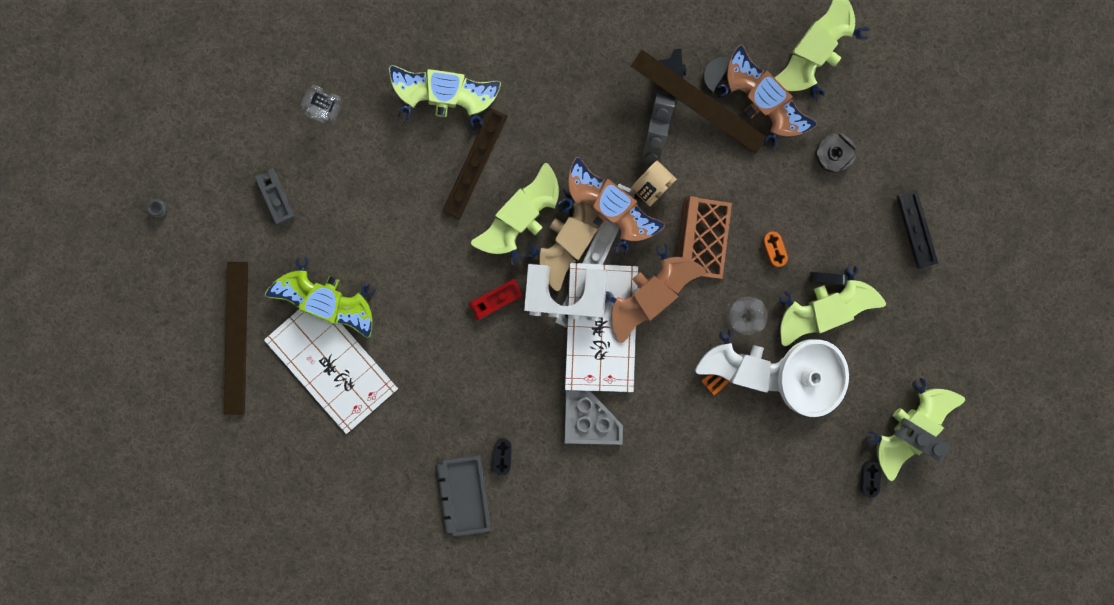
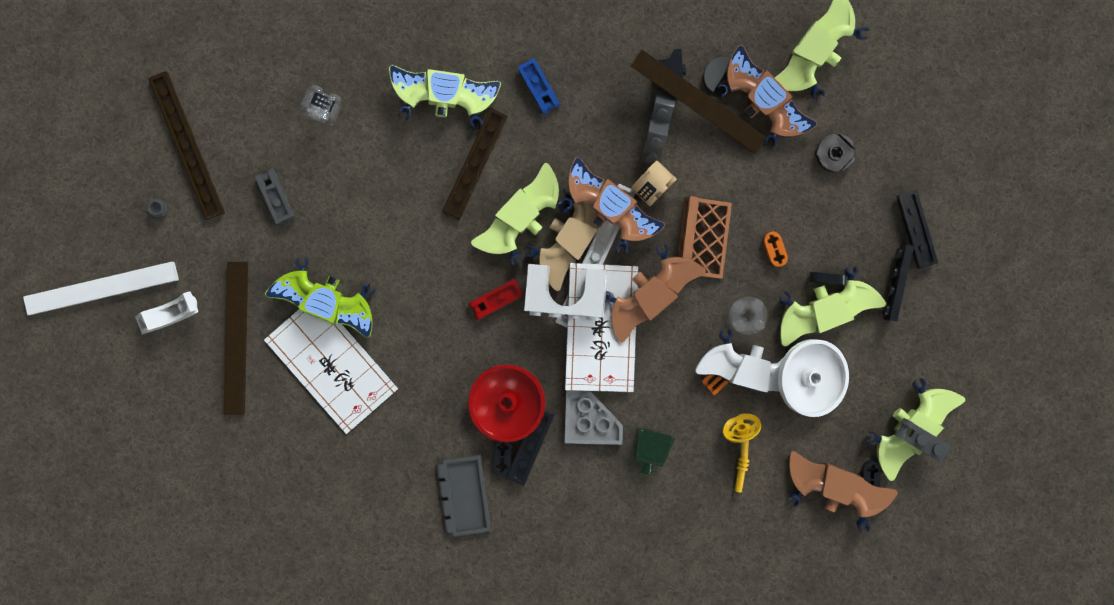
(101, 288): none -> white tile
(167, 314): none -> white arch
(186, 145): none -> dark brown tile
(507, 403): none -> red dish
(528, 451): none -> black plate
(538, 85): none -> blue plate
(652, 449): none -> clear green torso
(744, 435): none -> yellow dish
(838, 487): none -> nougat torso
(896, 289): none -> black plate

